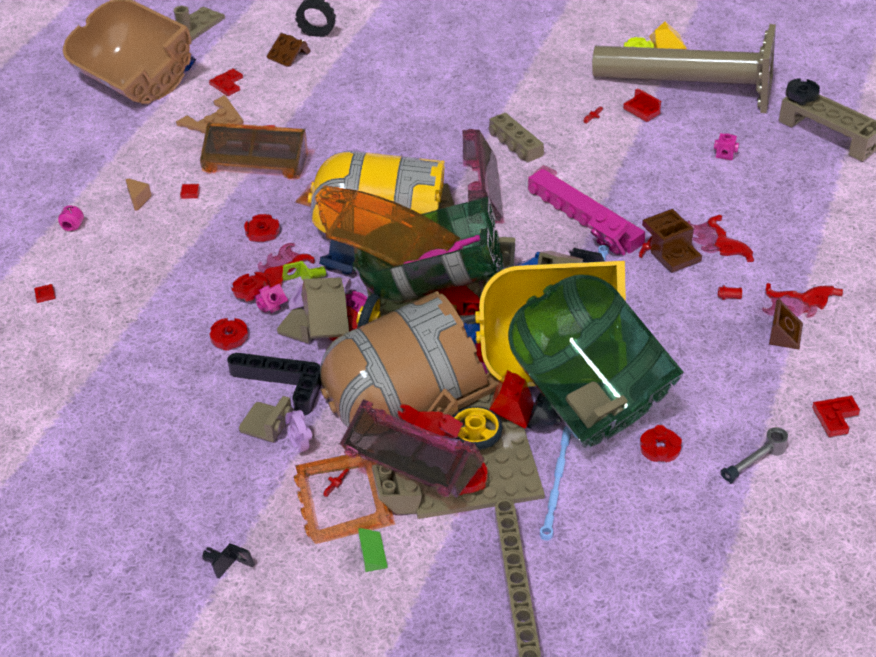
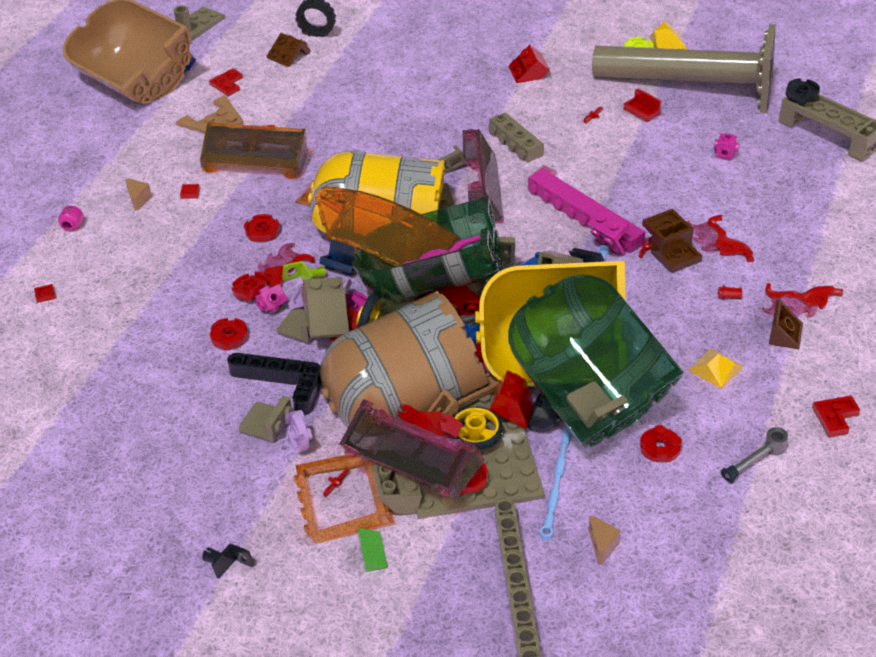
(453, 159): none -> dark tan hinge
(528, 65): none -> red slope
(603, 537): none -> medium nougat slope
(716, 368): none -> yellow slope

